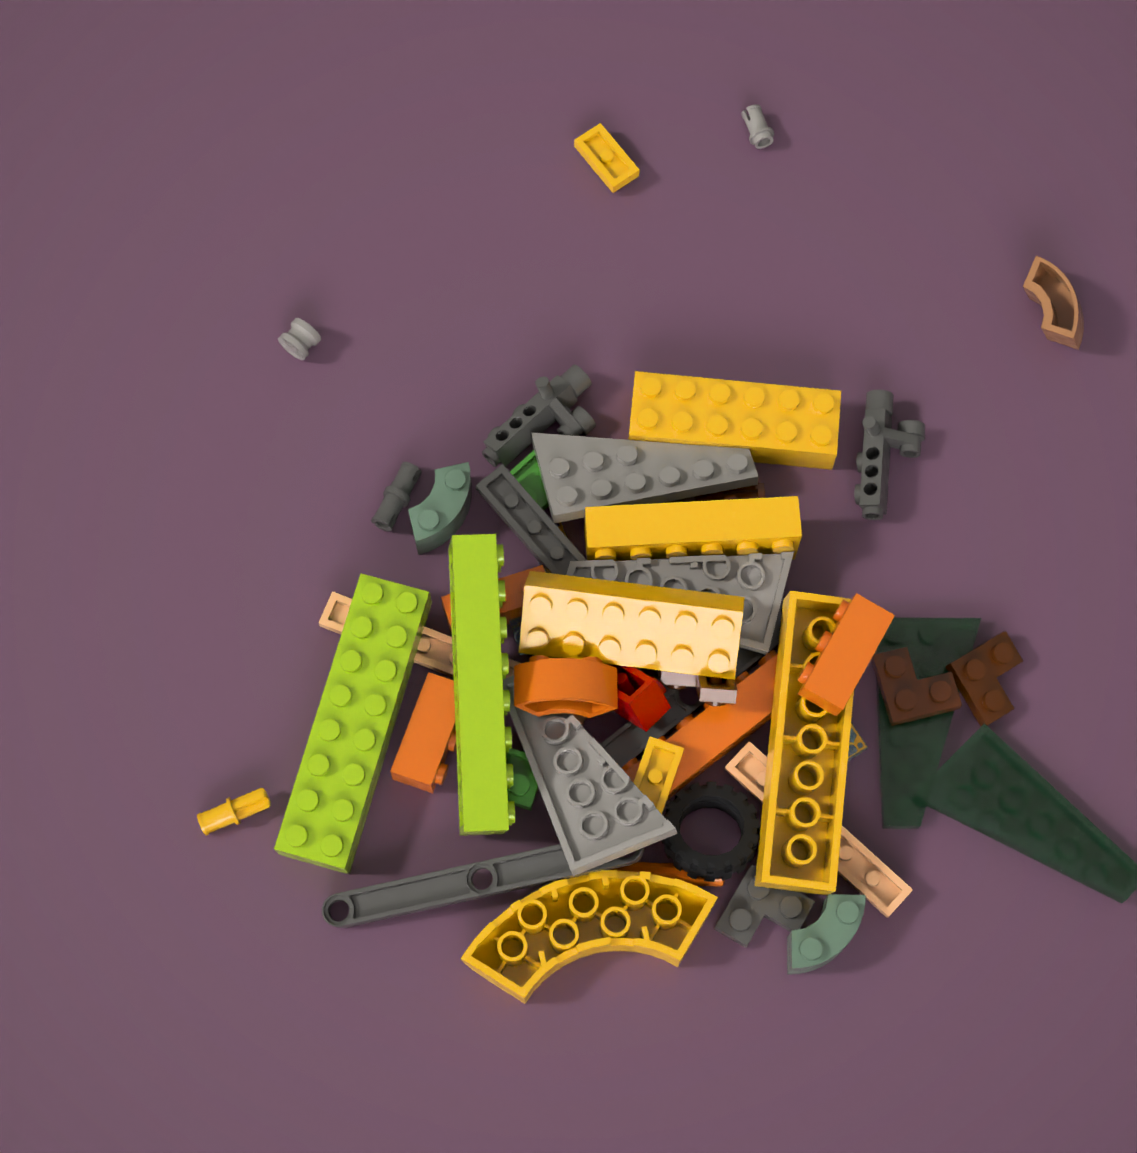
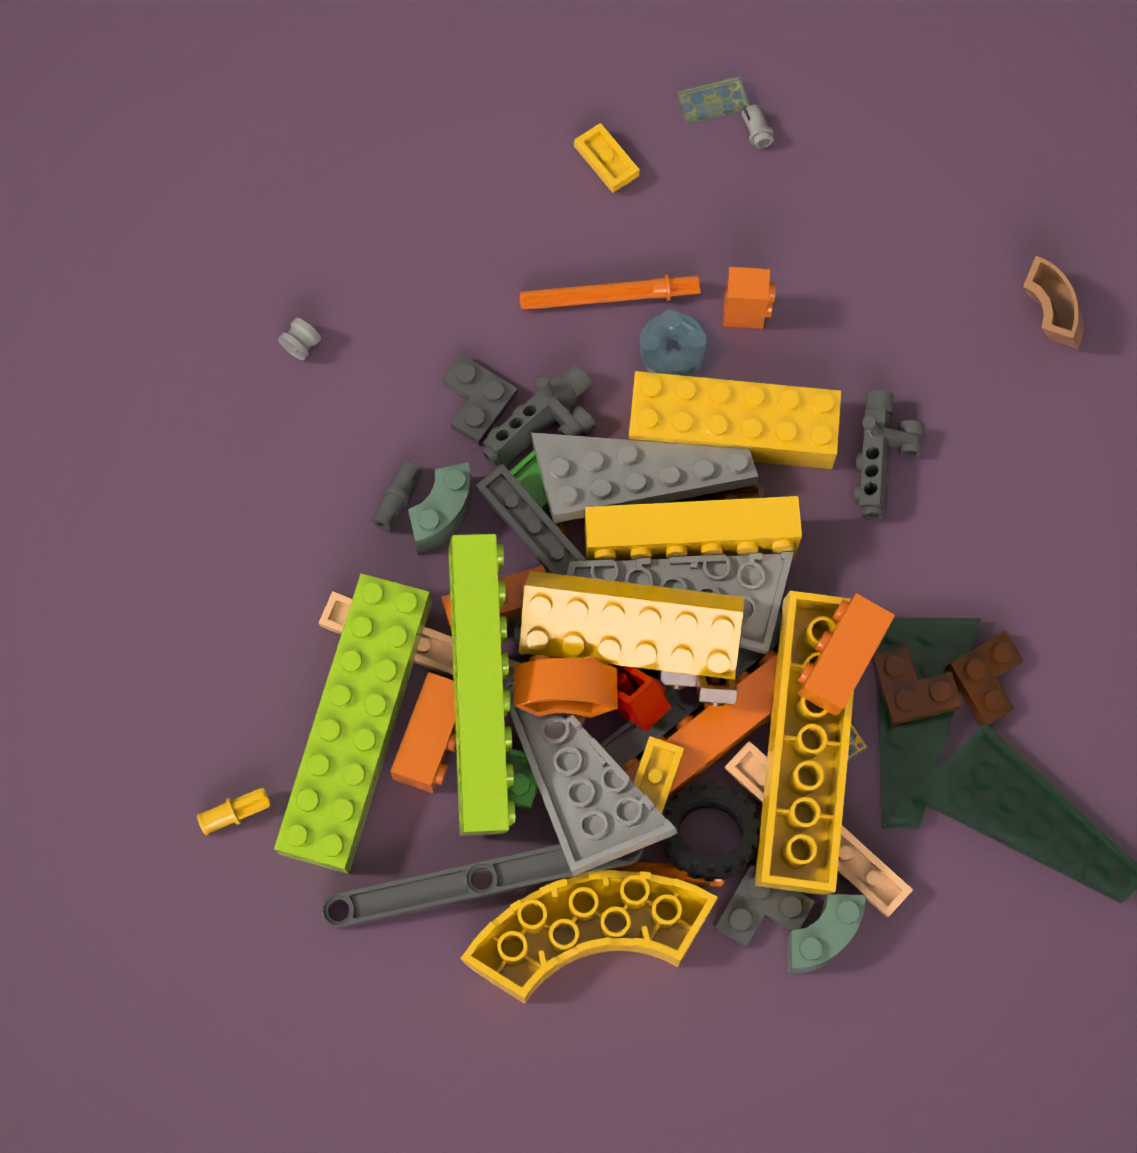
(485, 396): none -> dark grey plate
(610, 292): none -> orange axle
(672, 326): none -> clear light blue plate
(712, 100): none -> clear light blue tile
(748, 298): none -> orange brick

